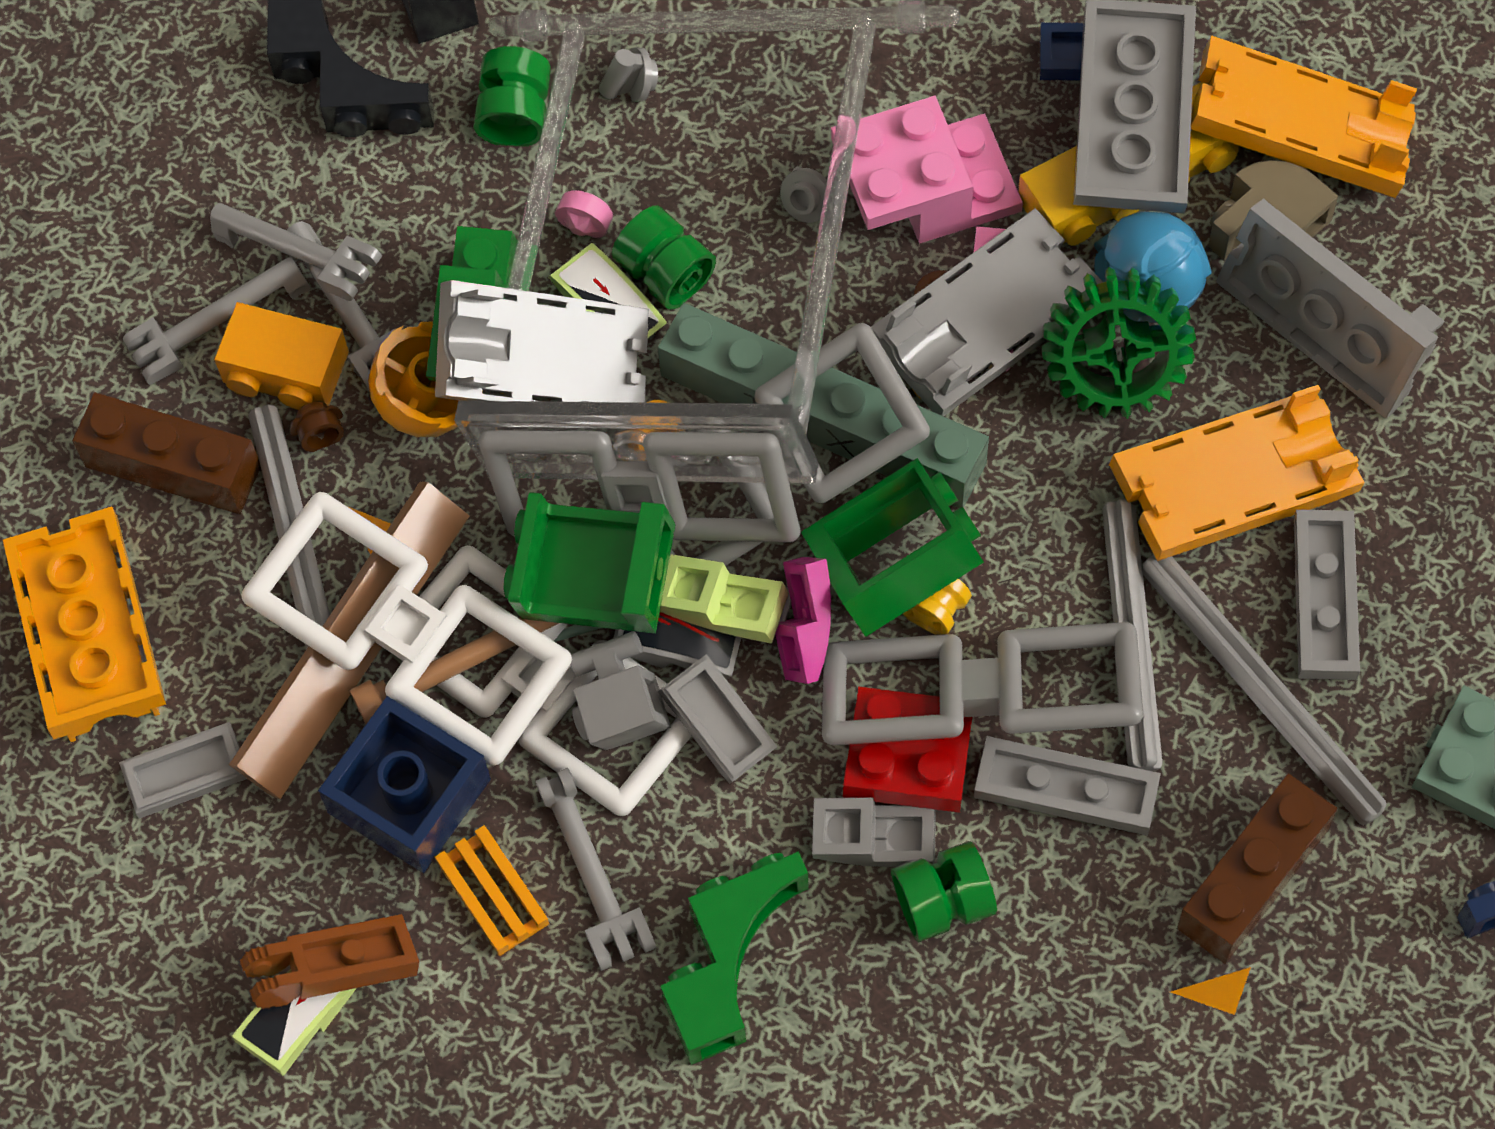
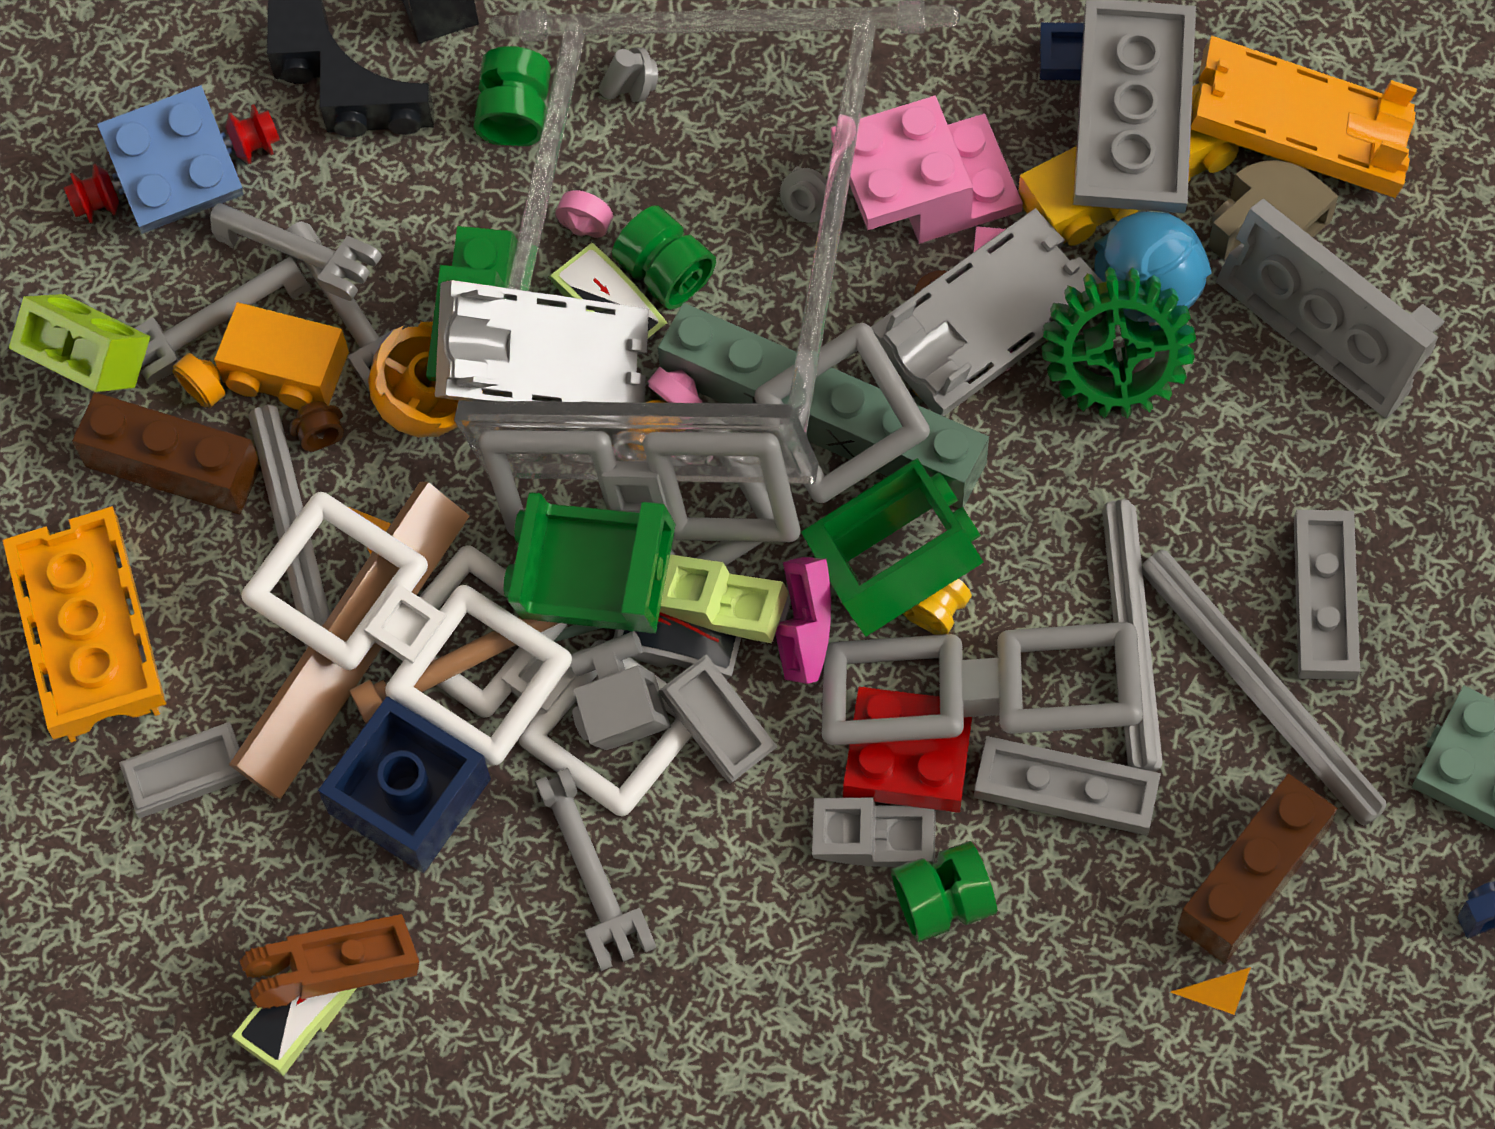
(79, 342): none -> lime brick
(171, 160): none -> medium blue brick
(199, 379): none -> light orange tile
(466, 851): light orange tile -> none
(674, 386): none -> bright pink tile
(727, 918): green arch -> none
(1236, 470): light orange piece -> none

